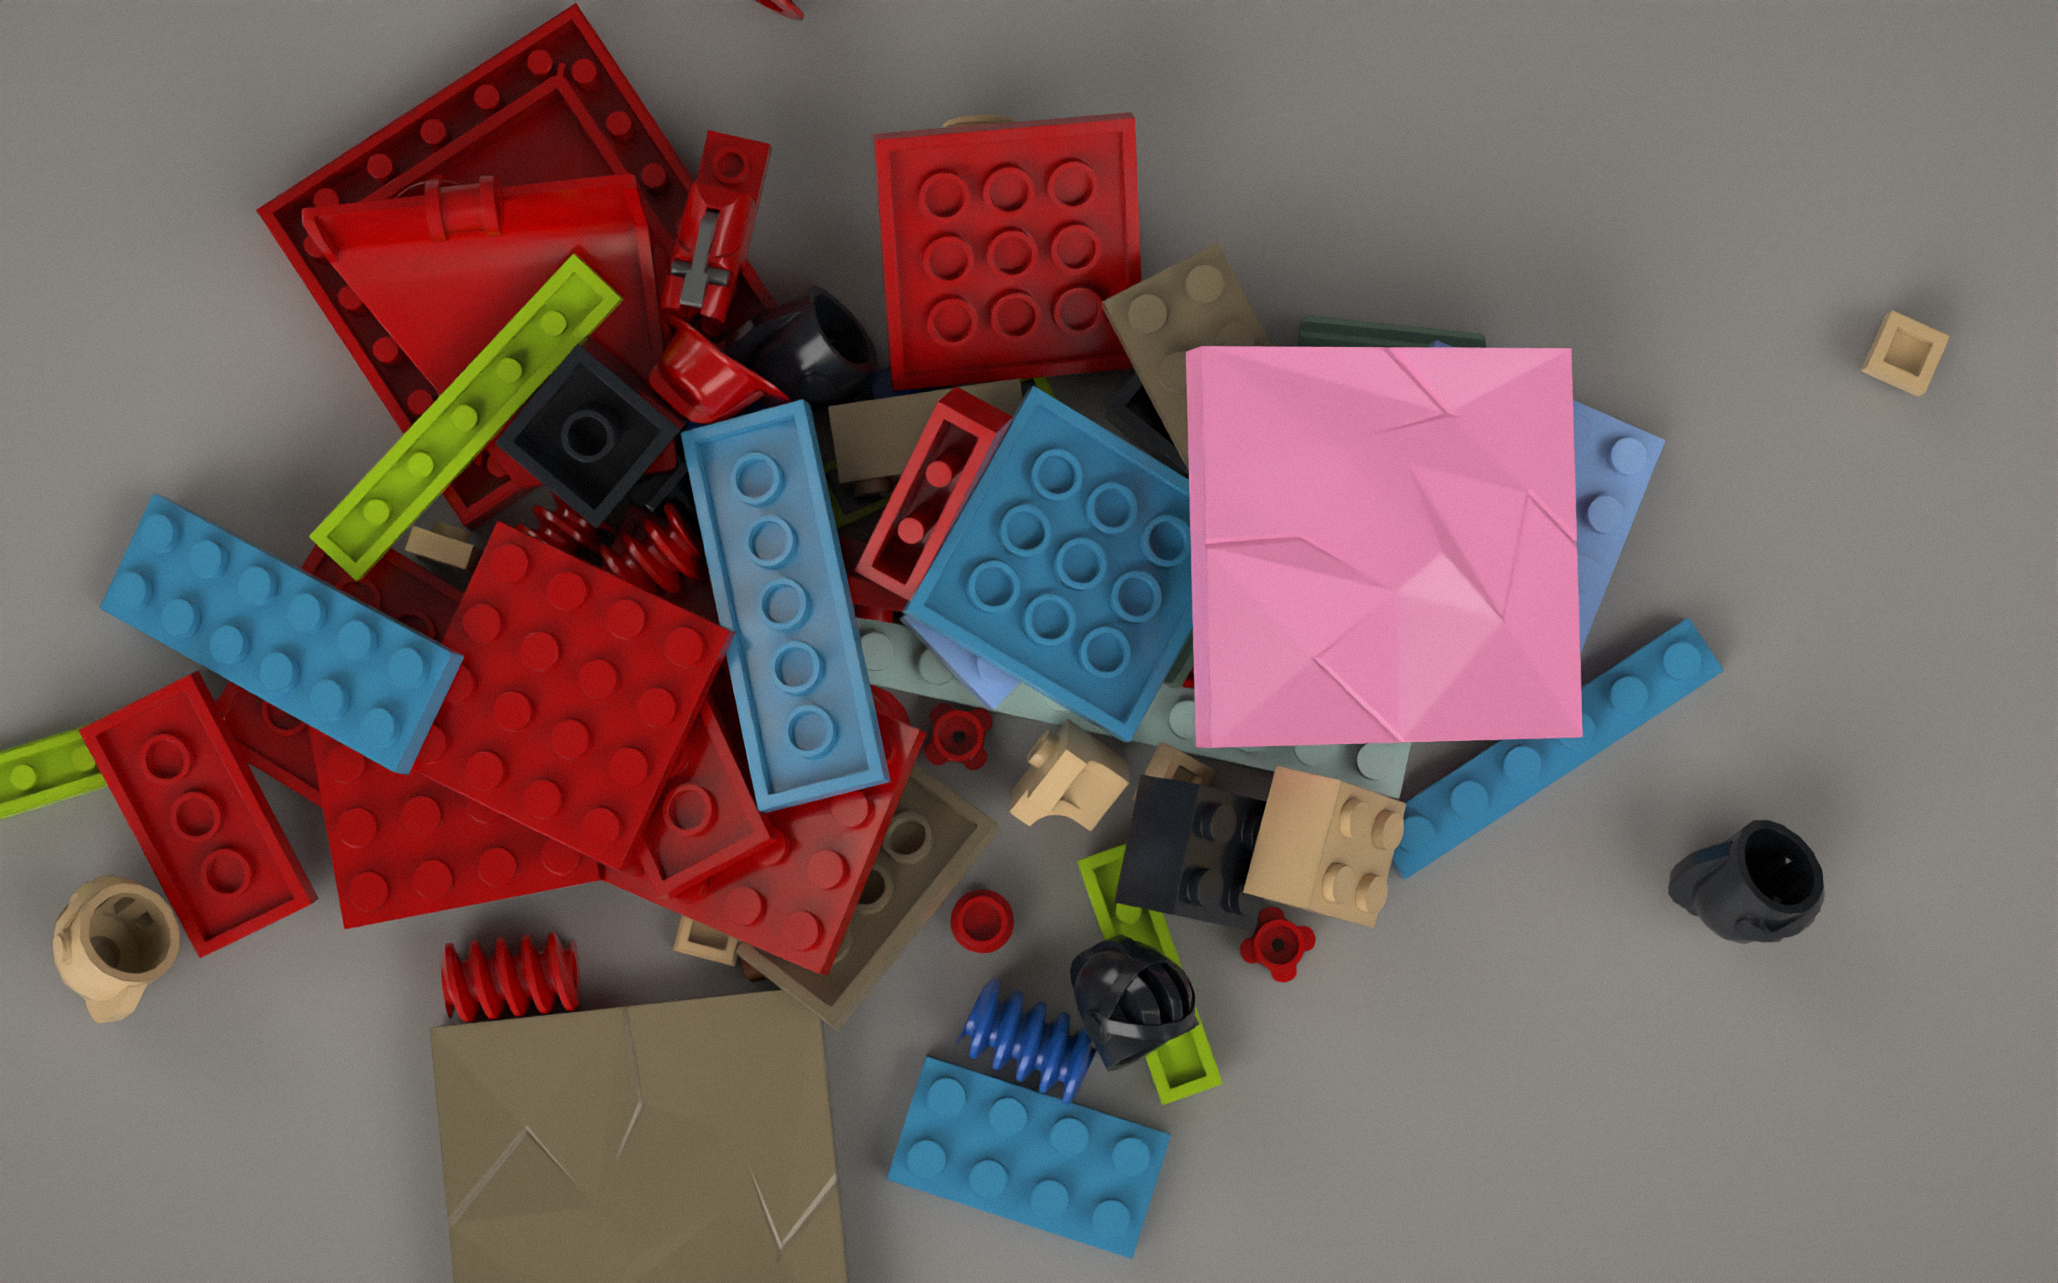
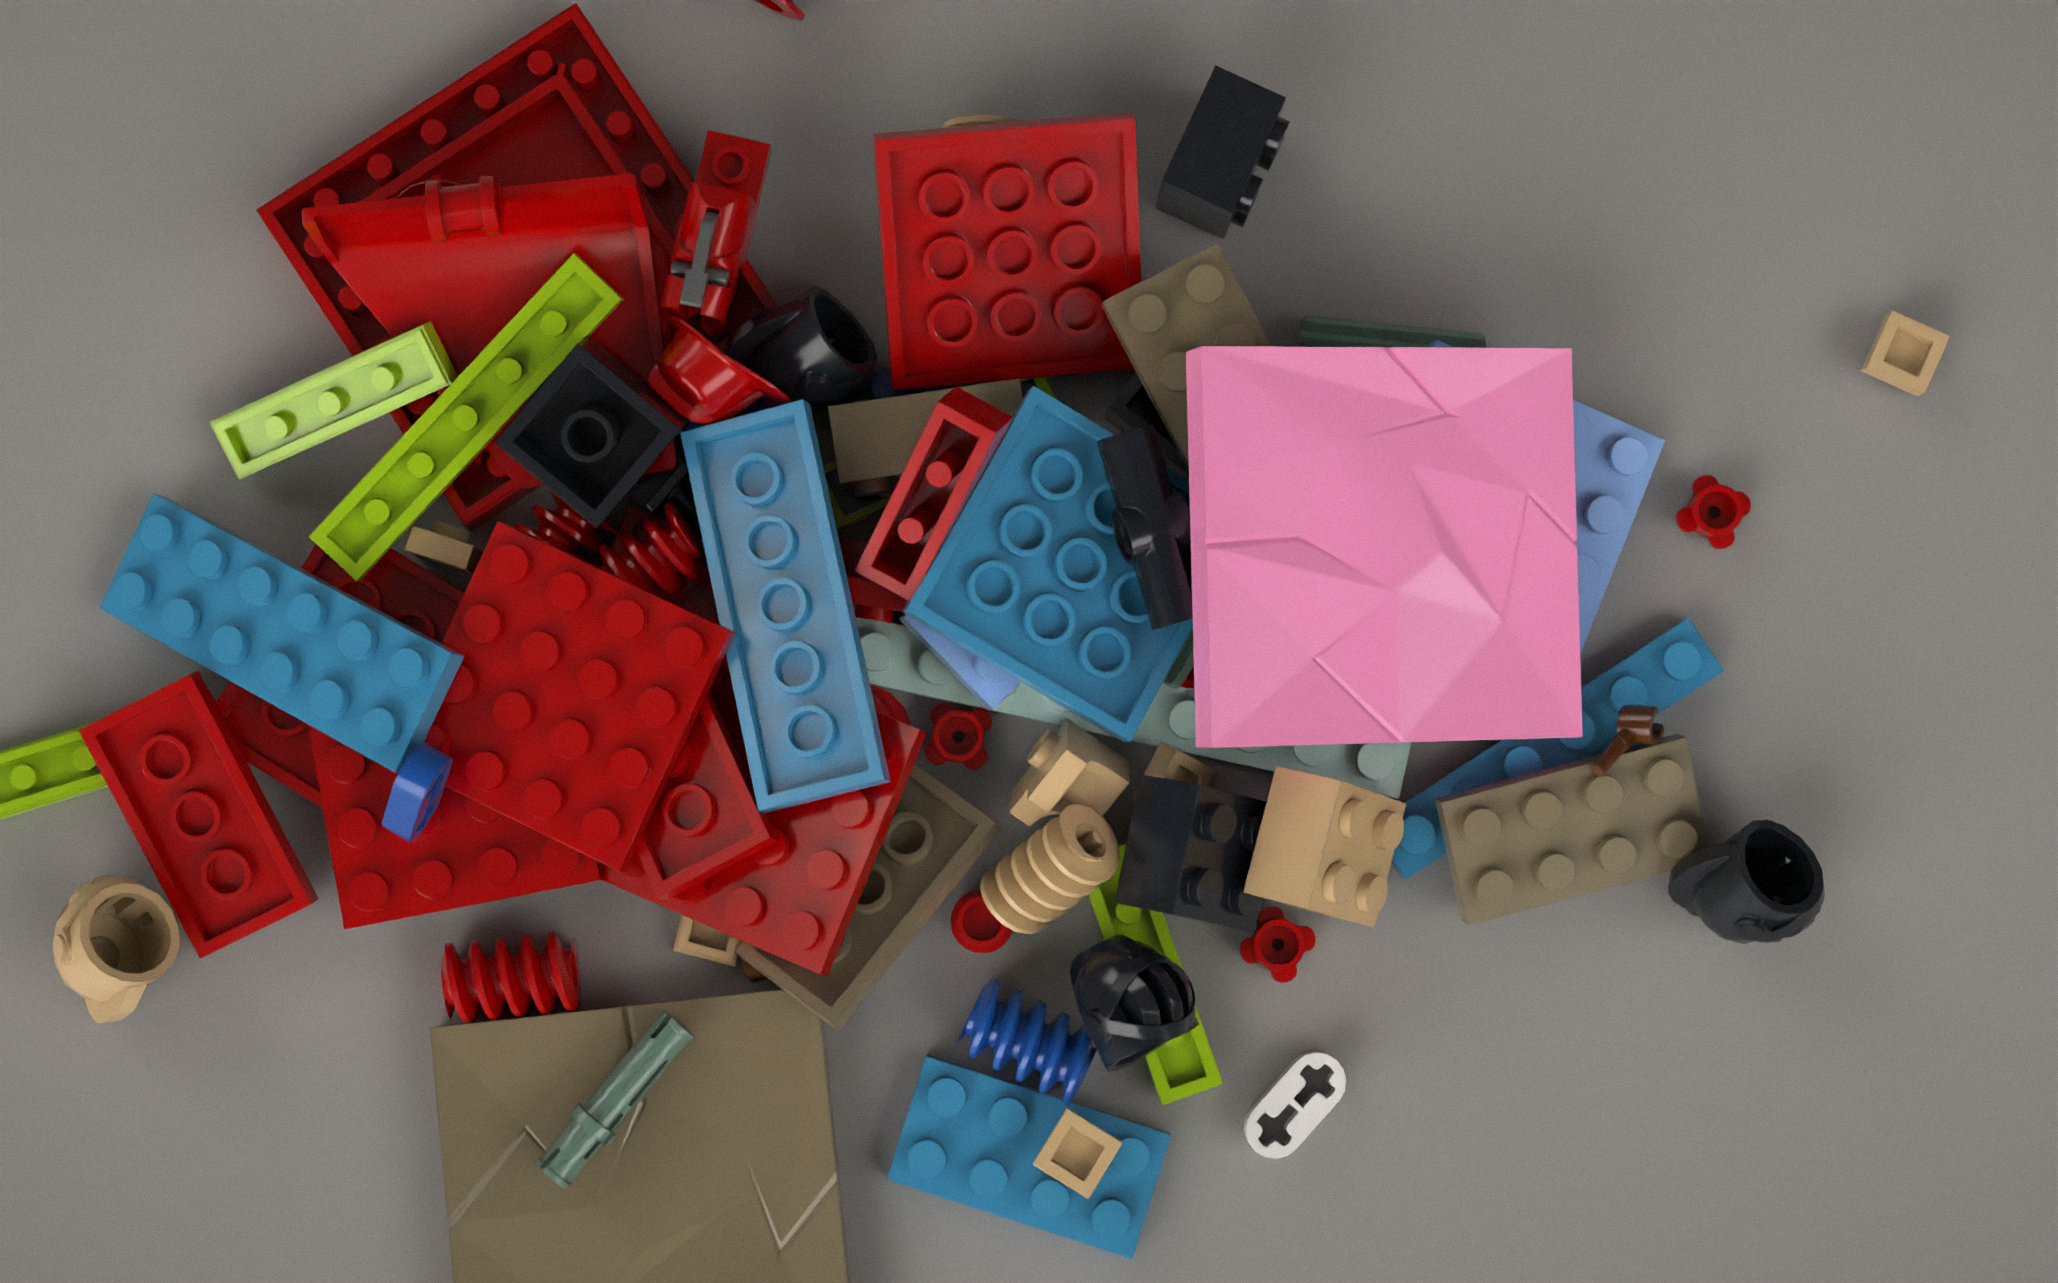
(335, 400): none -> lime tile
(417, 791): none -> blue beam
(606, 1109): none -> sand green pin
(1051, 870): none -> tan piece
(1077, 1152): none -> tan plate
(1150, 523): none -> black piece
(1222, 146): none -> black brick
(1306, 1115): none -> white beam
(1570, 830): none -> dark tan plate
(1633, 726): none -> reddish brown hand
(1731, 509): none -> red plate

